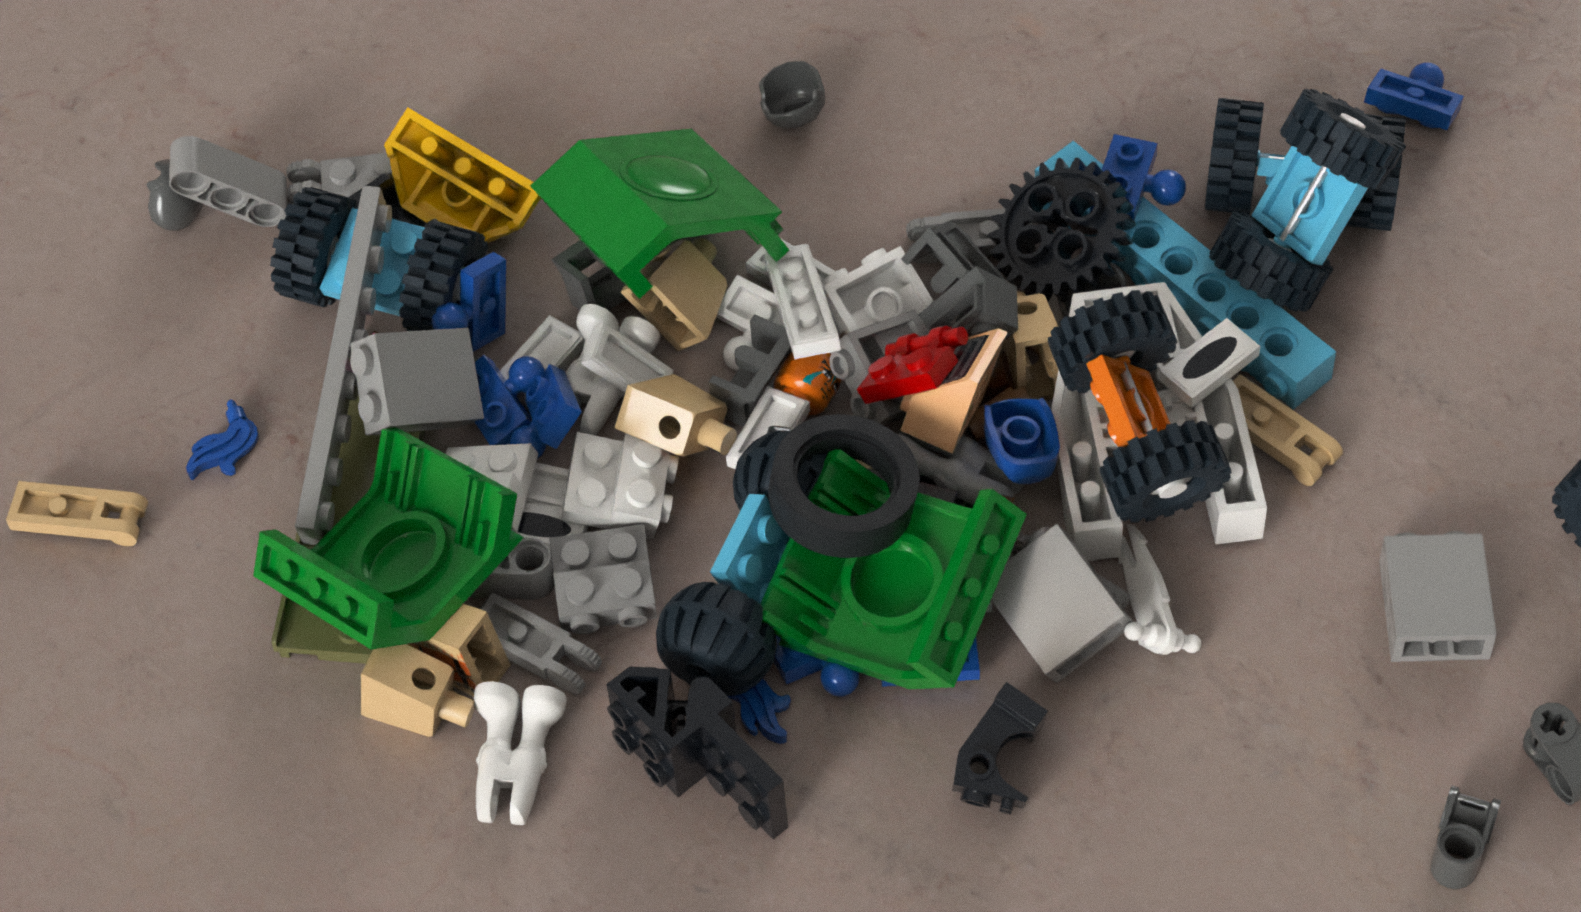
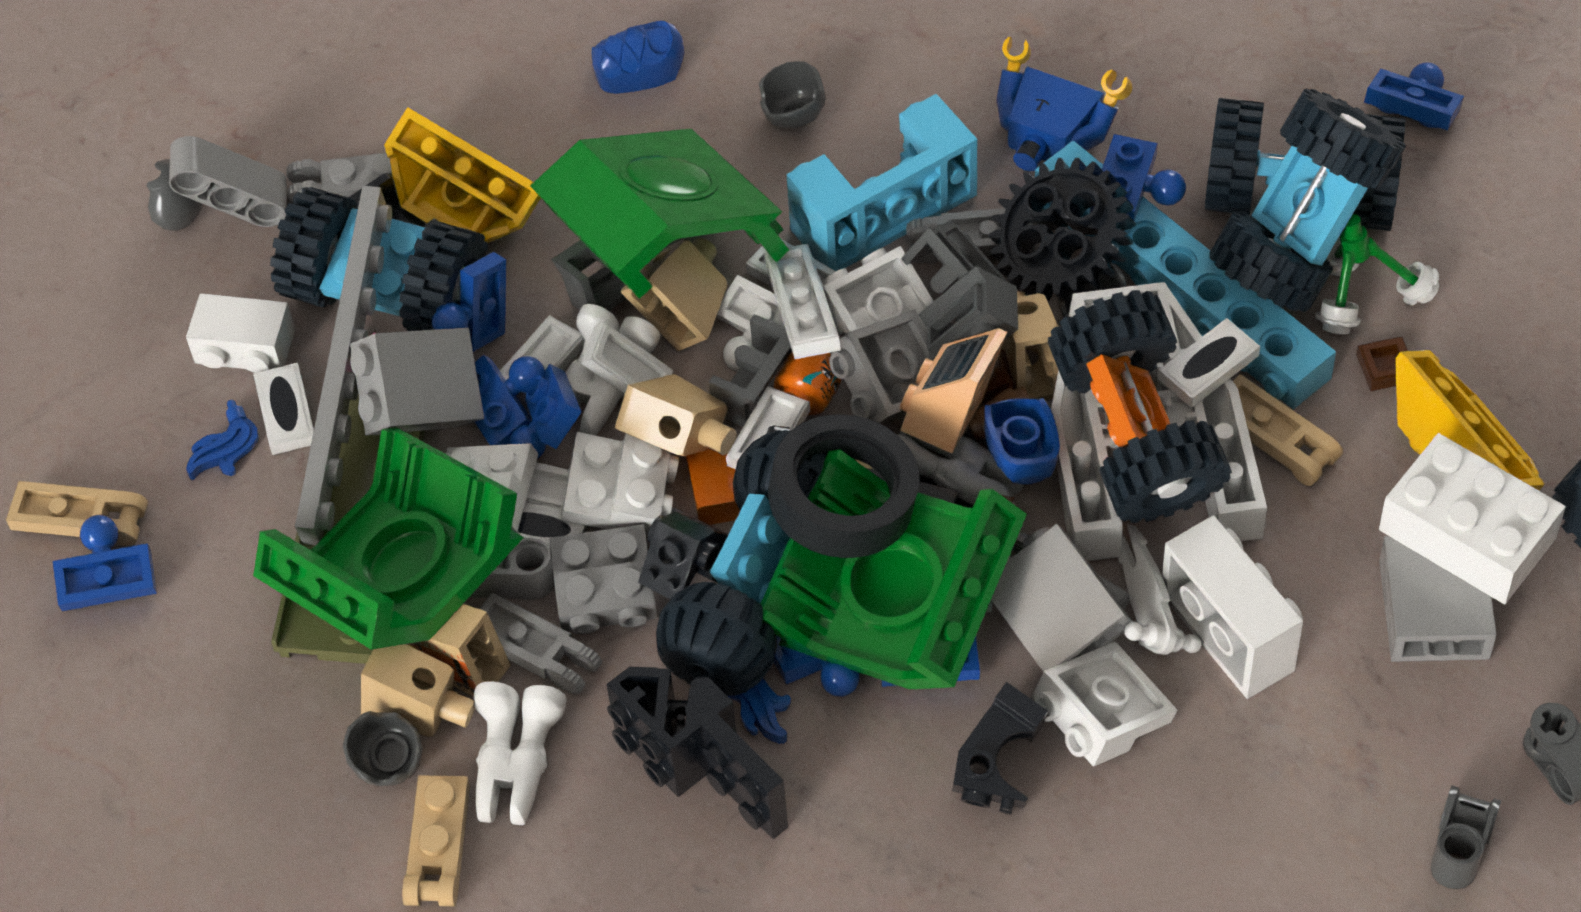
(105, 573): none -> blue plate
(240, 333): none -> white brick
(284, 408): none -> white tile
(383, 748): none -> dark grey hair
(436, 840): none -> tan plate
(638, 58): none -> blue piece
(678, 551): none -> black tile
(712, 487): none -> orange slope
(913, 364): red plate -> none
(930, 180): none -> medium azure plate
(1051, 112): none -> blue torso
(1102, 703): none -> white plate
(1232, 606): none -> white brick
(1354, 247): none -> plant
(1379, 362): none -> reddish brown tile
(1439, 402): none -> yellow wedge
(1471, 518): none -> white brick

